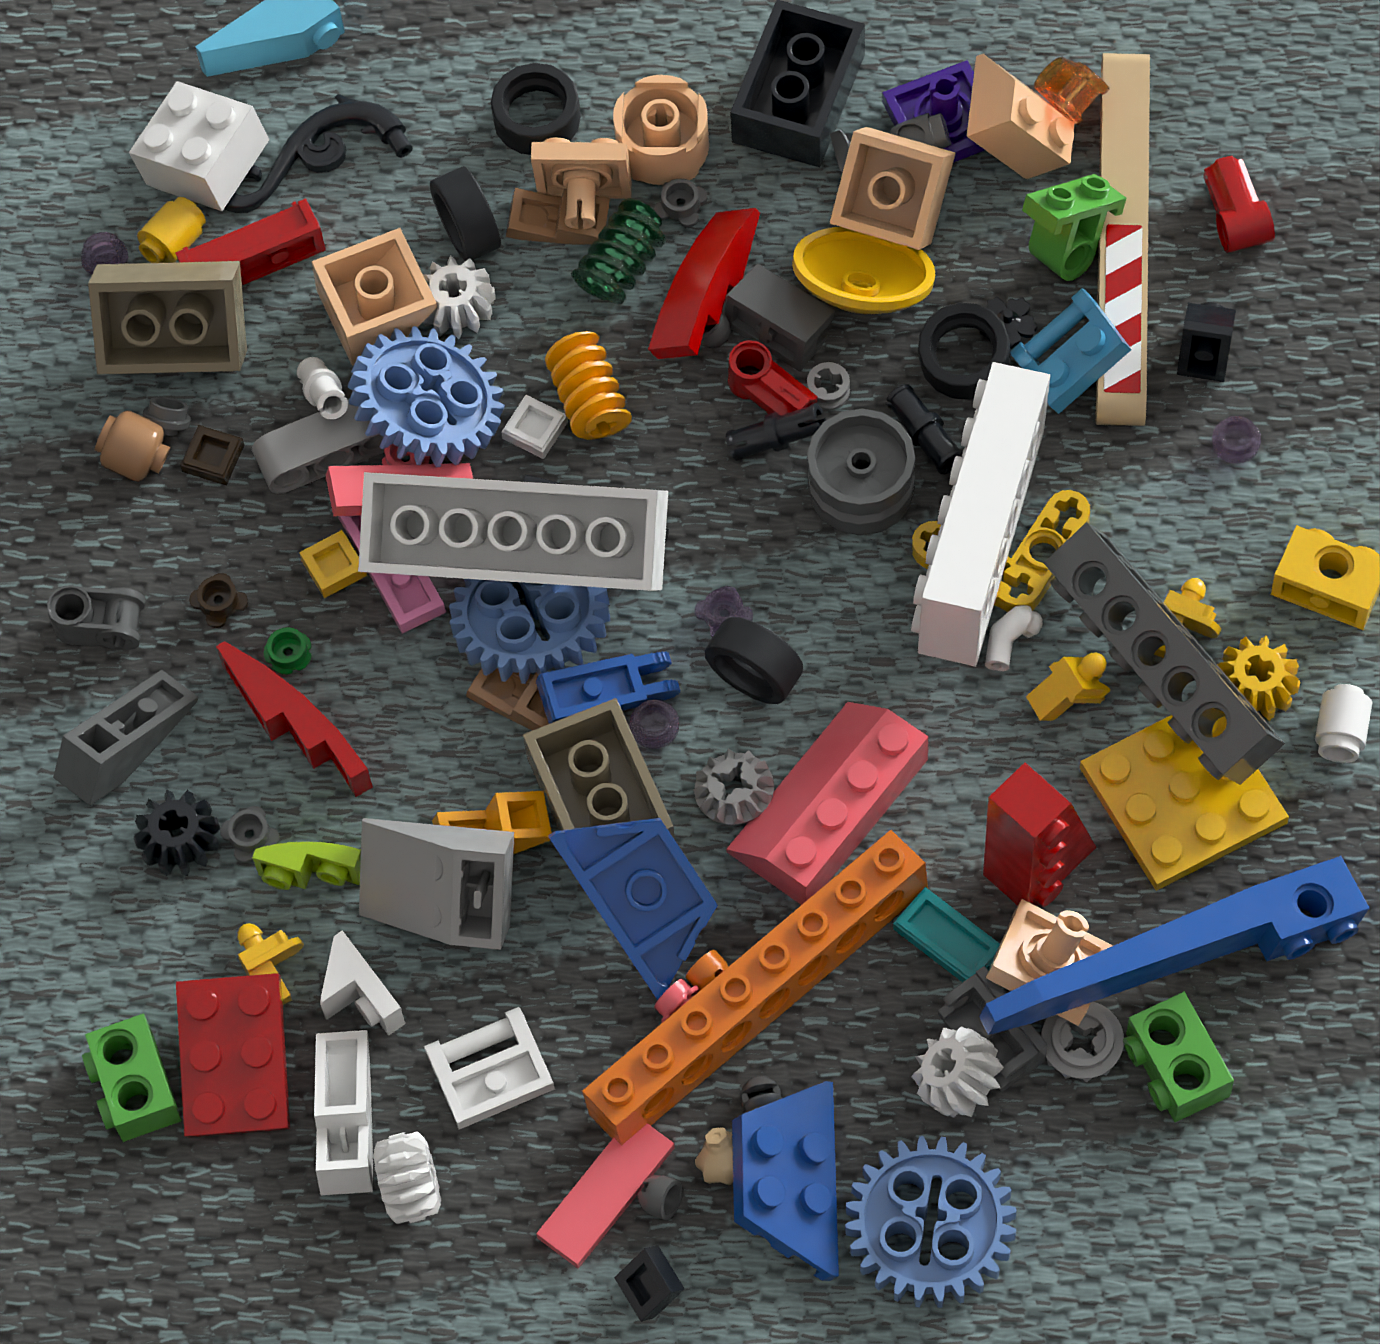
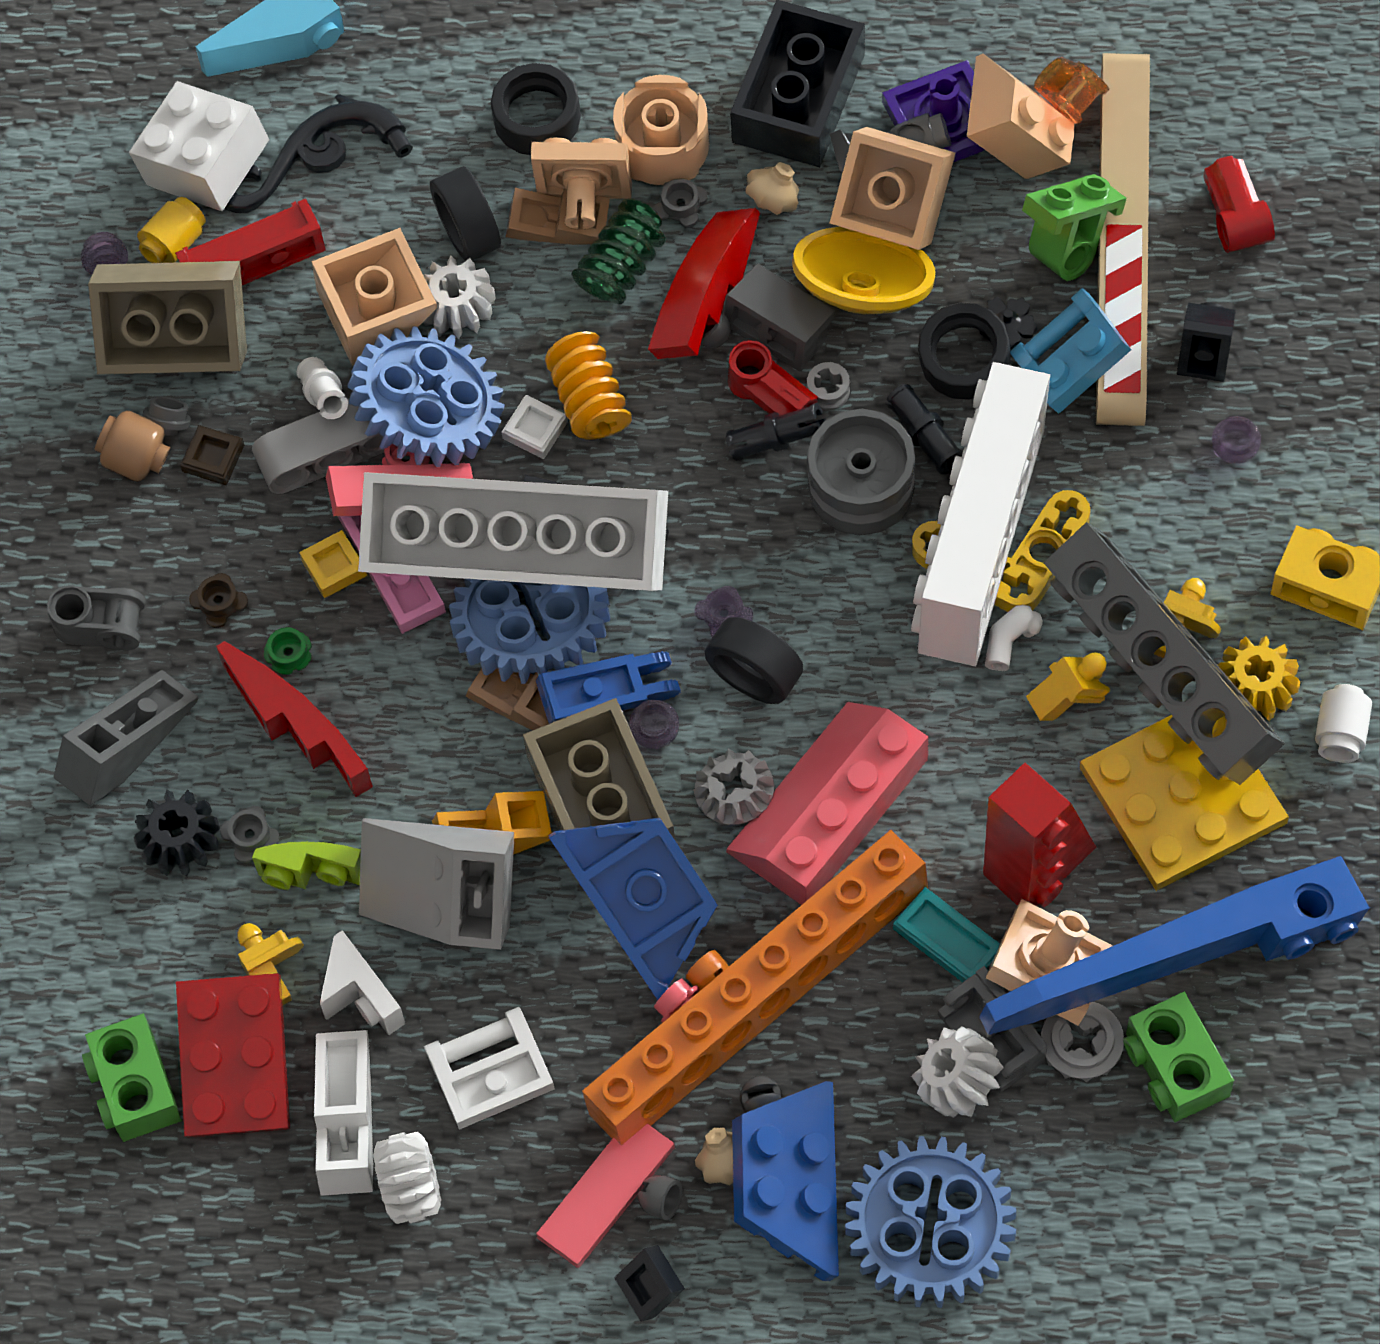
(773, 188): none -> tan piece

